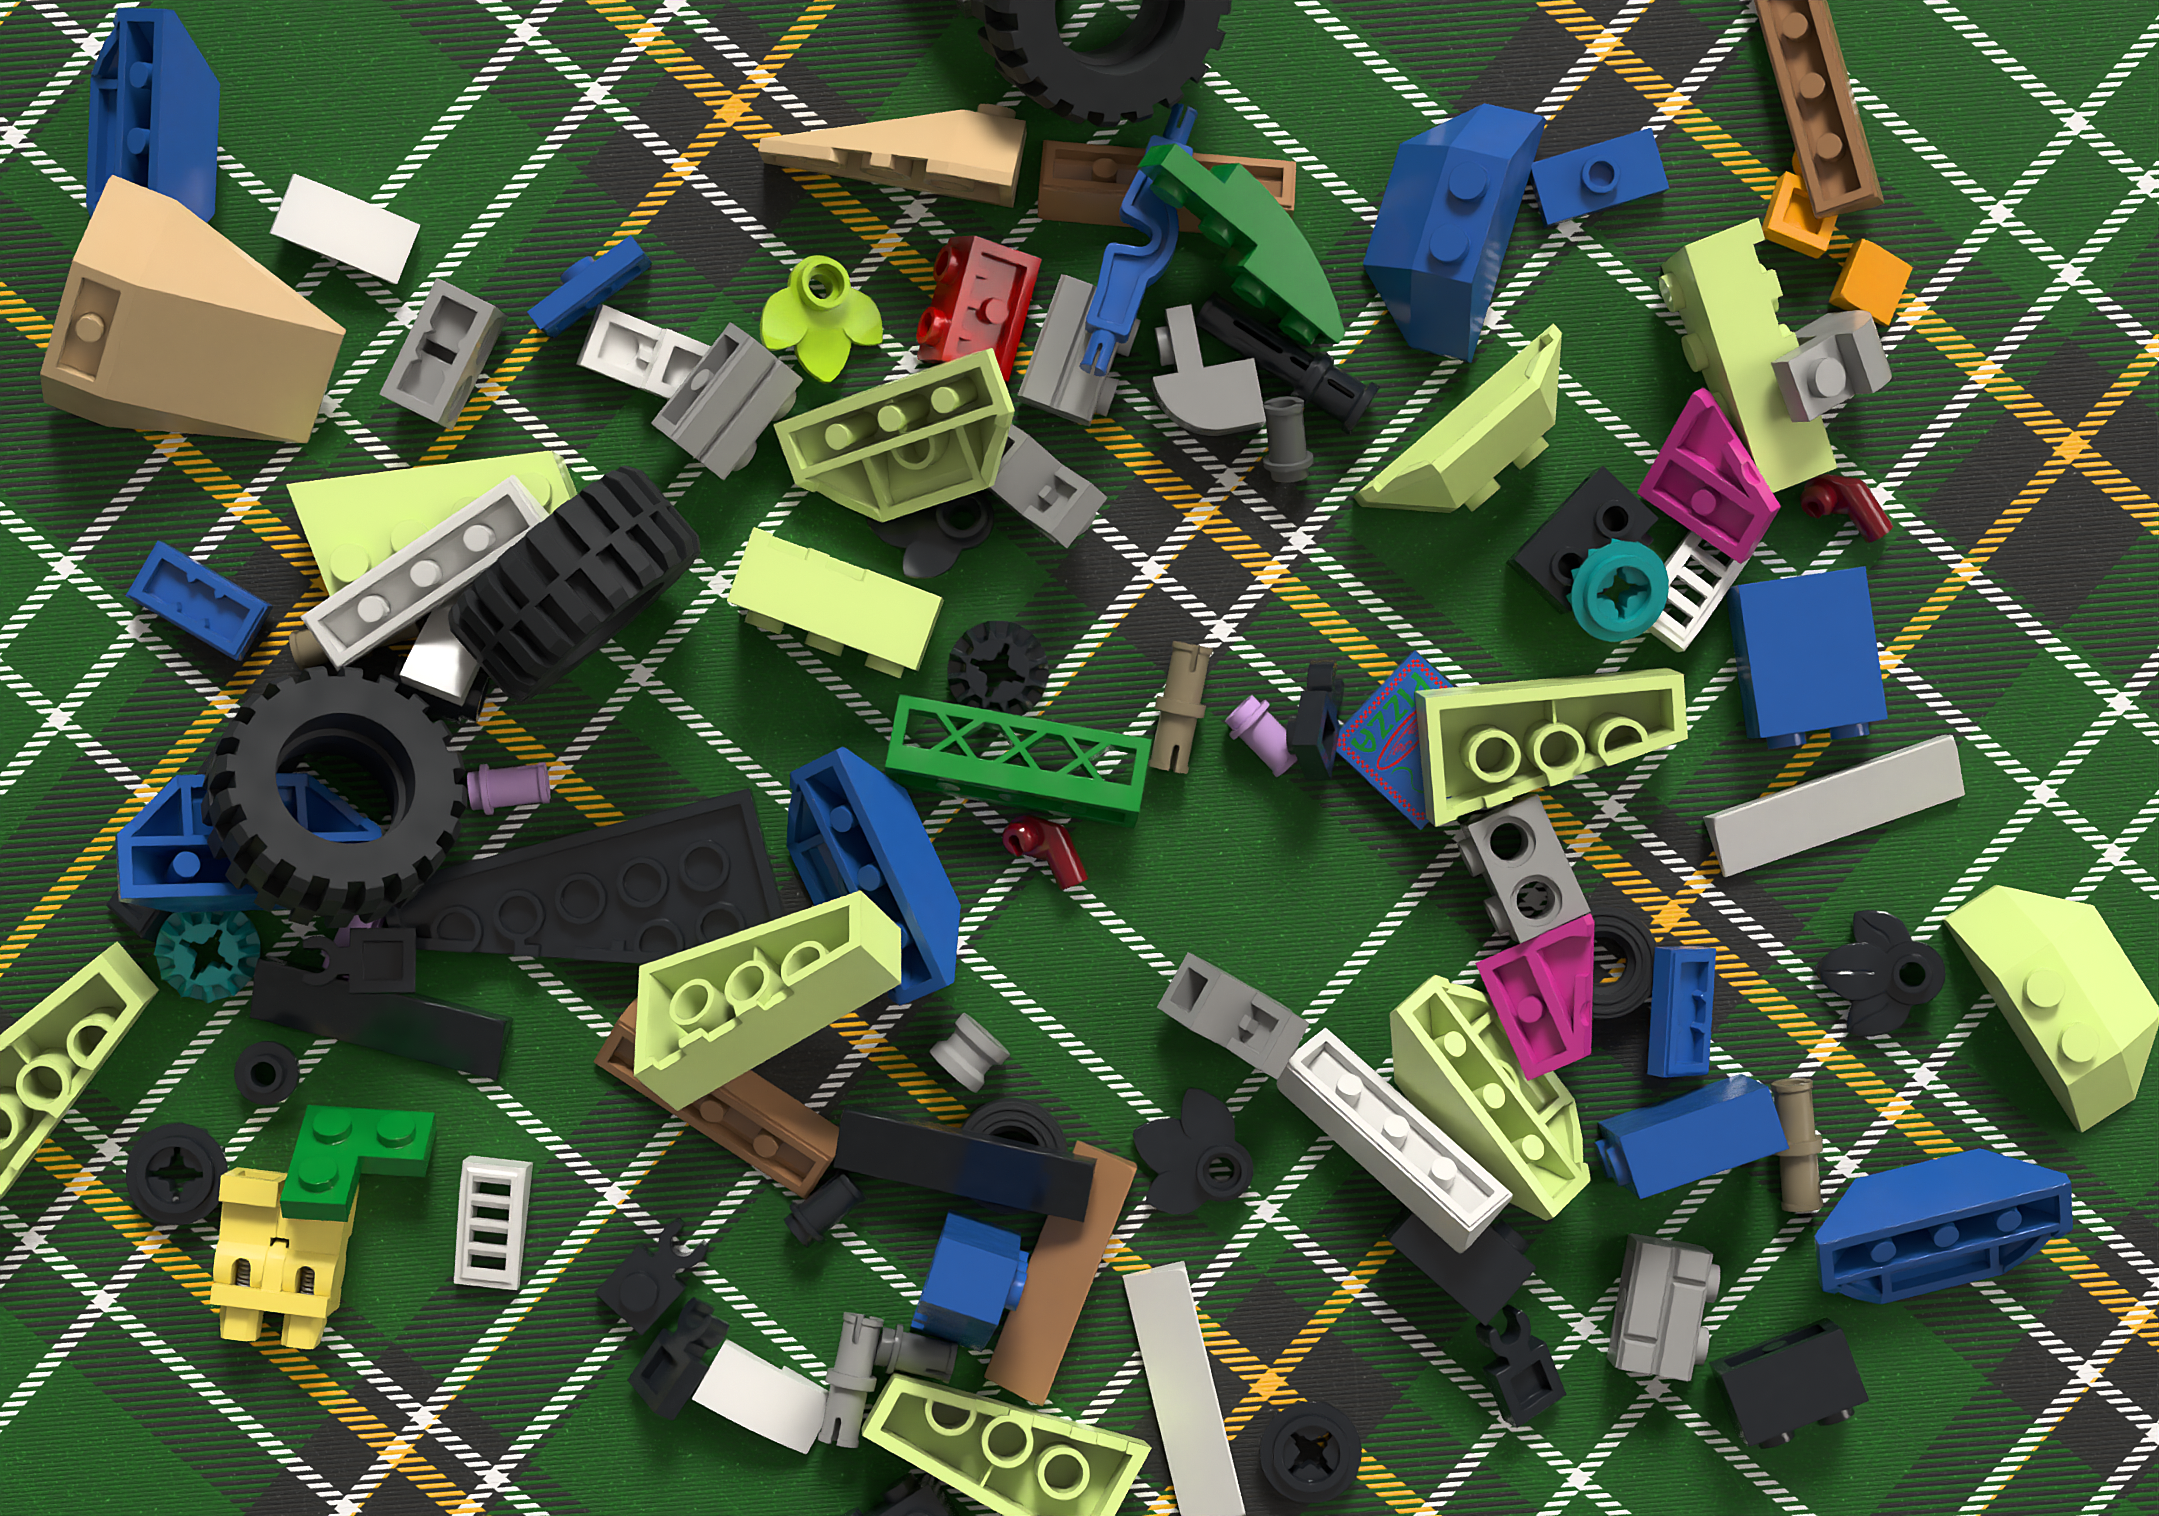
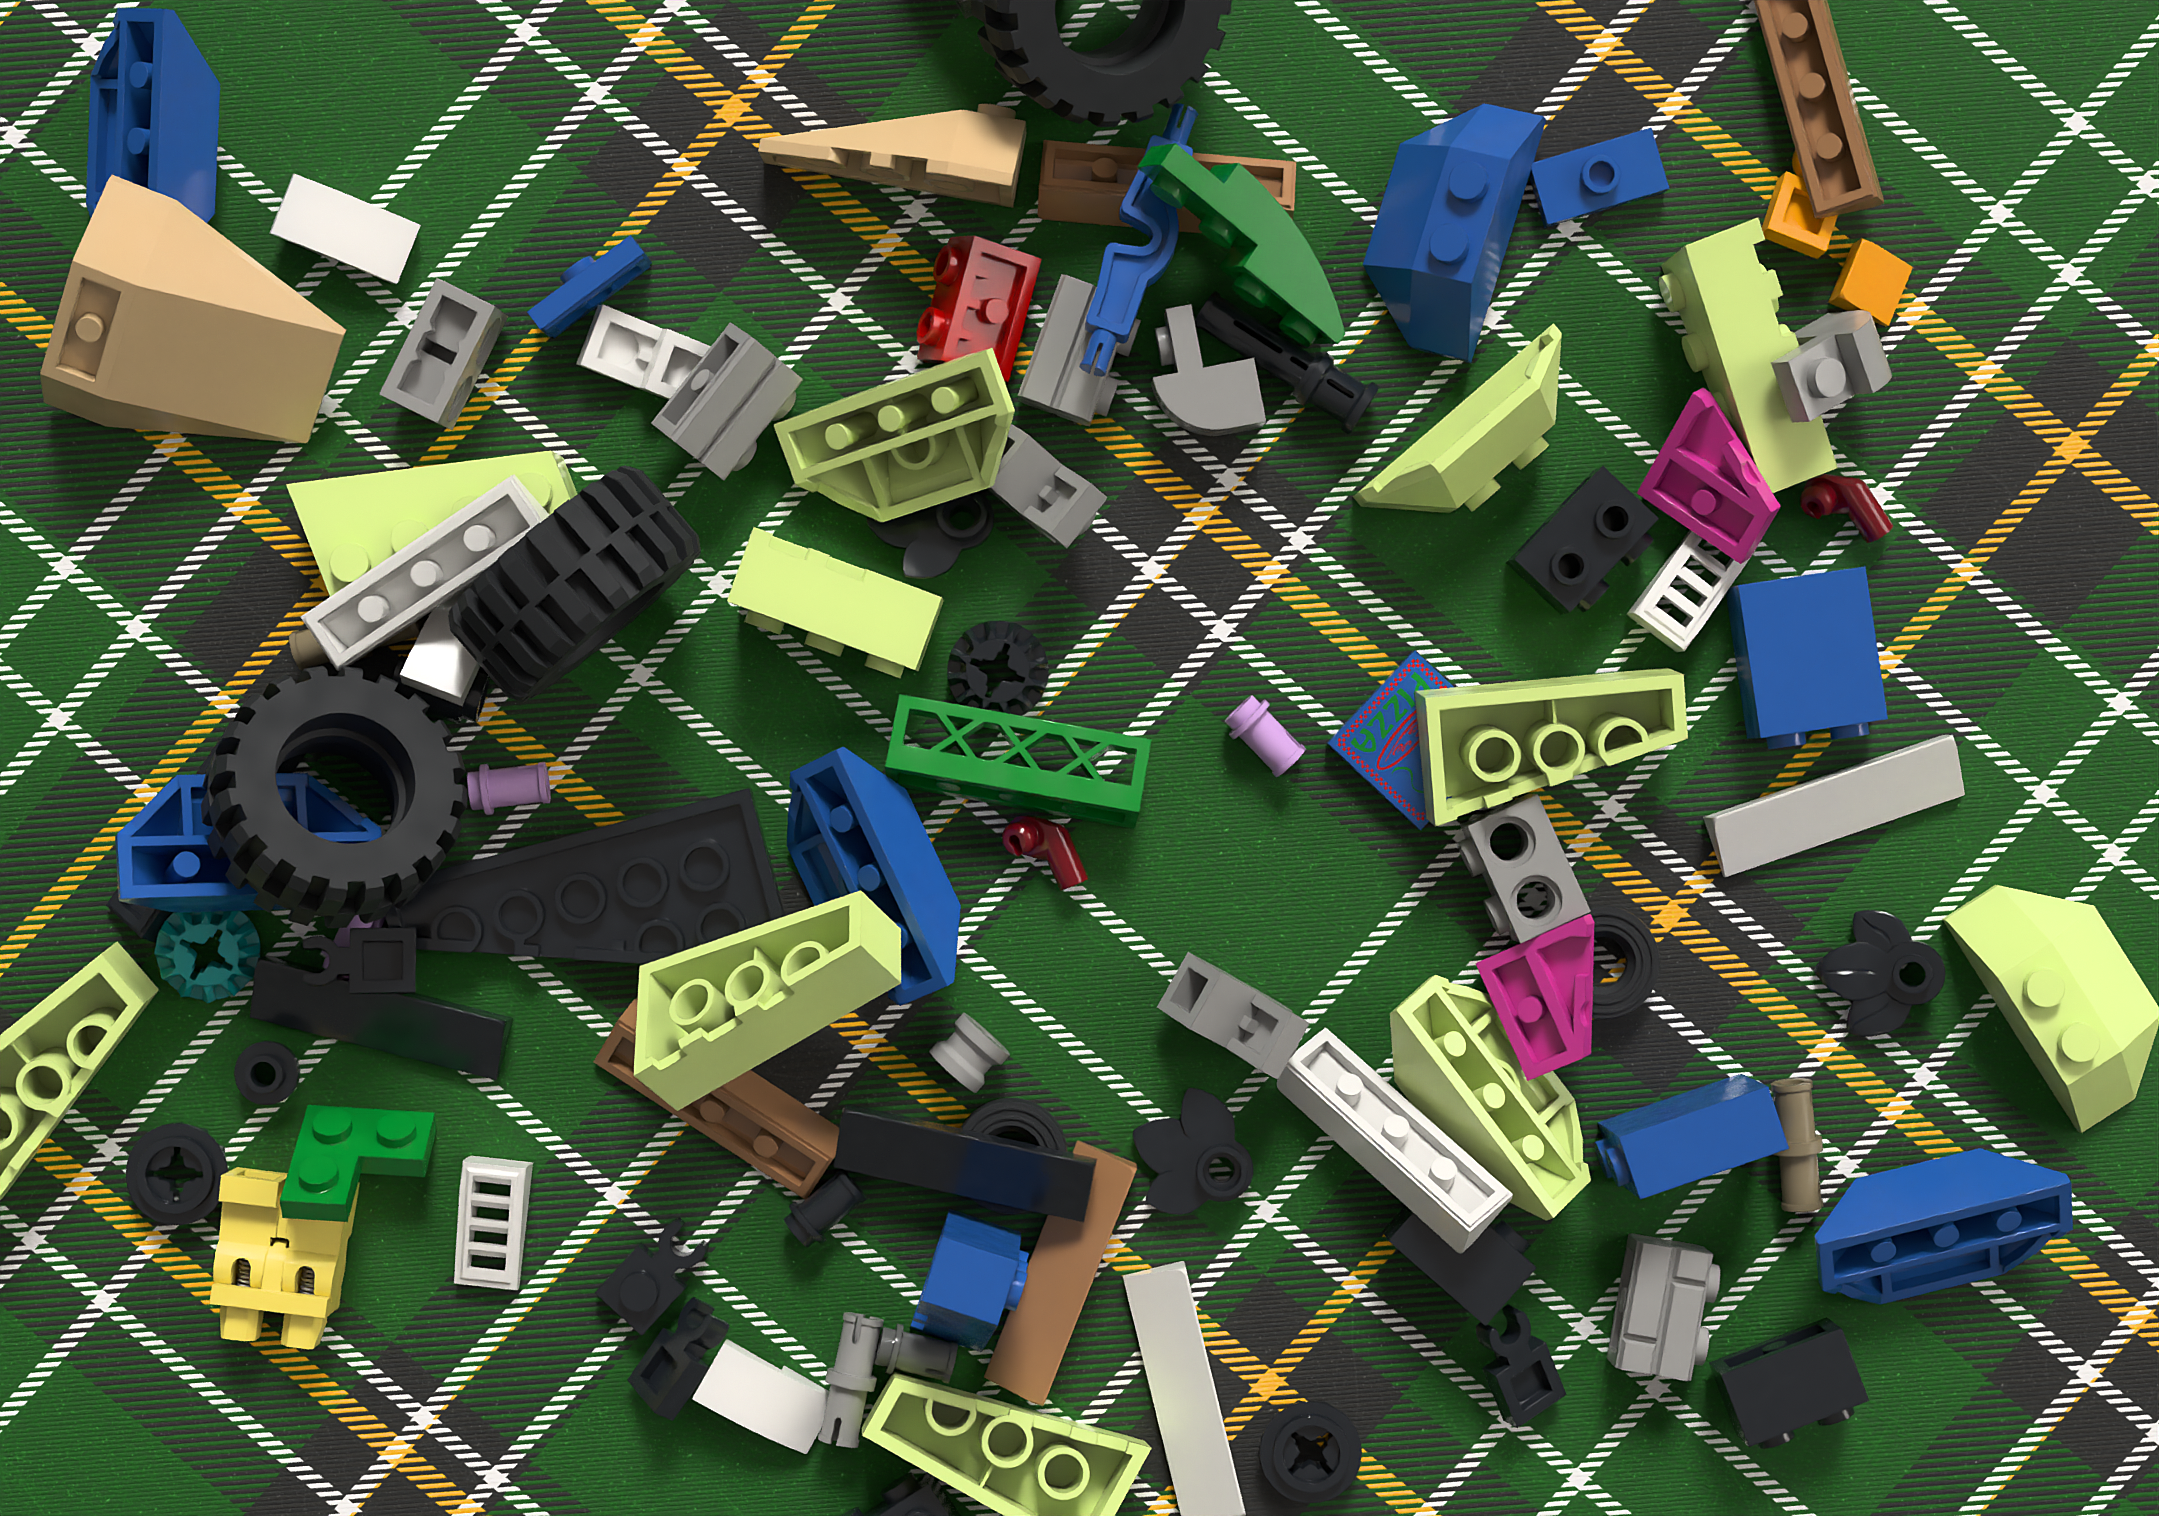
(199, 601): blue plate -> none
(820, 327): lime plate -> none
(1180, 707): dark tan pin -> none
(1286, 440): dark grey pin -> none
(1316, 729): black plate -> none
(1637, 606): teal gear -> none
(1681, 1011): blue plate -> none

